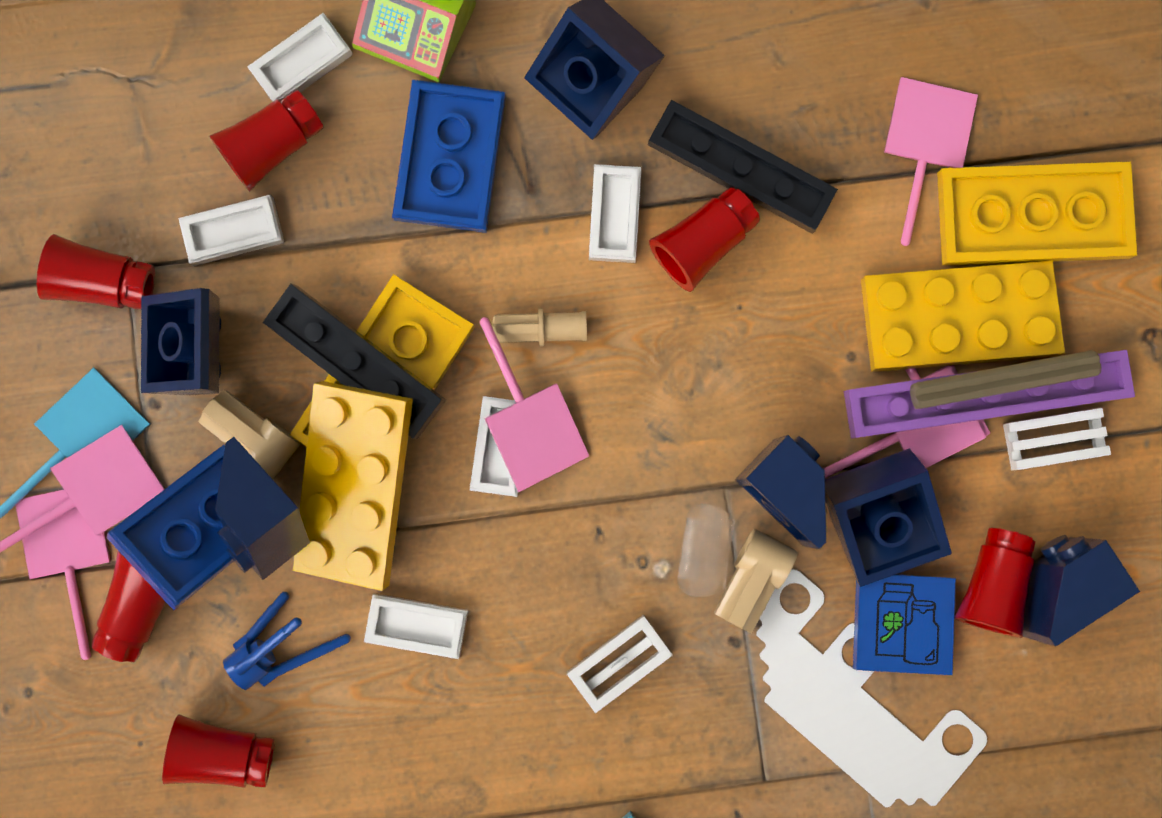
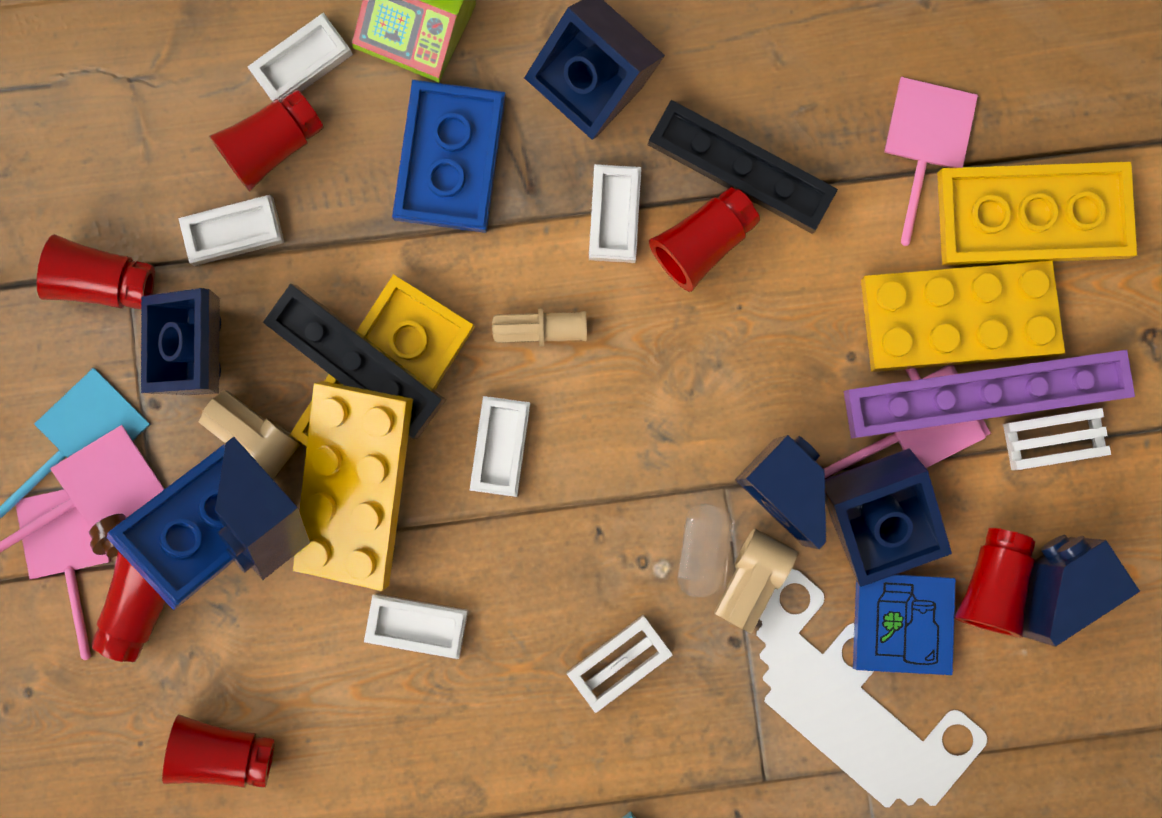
(100, 544): none -> reddish brown plate
(253, 659): blue plant -> none
(535, 432): bright pink piece -> none
(1005, 379): dark tan axle -> none

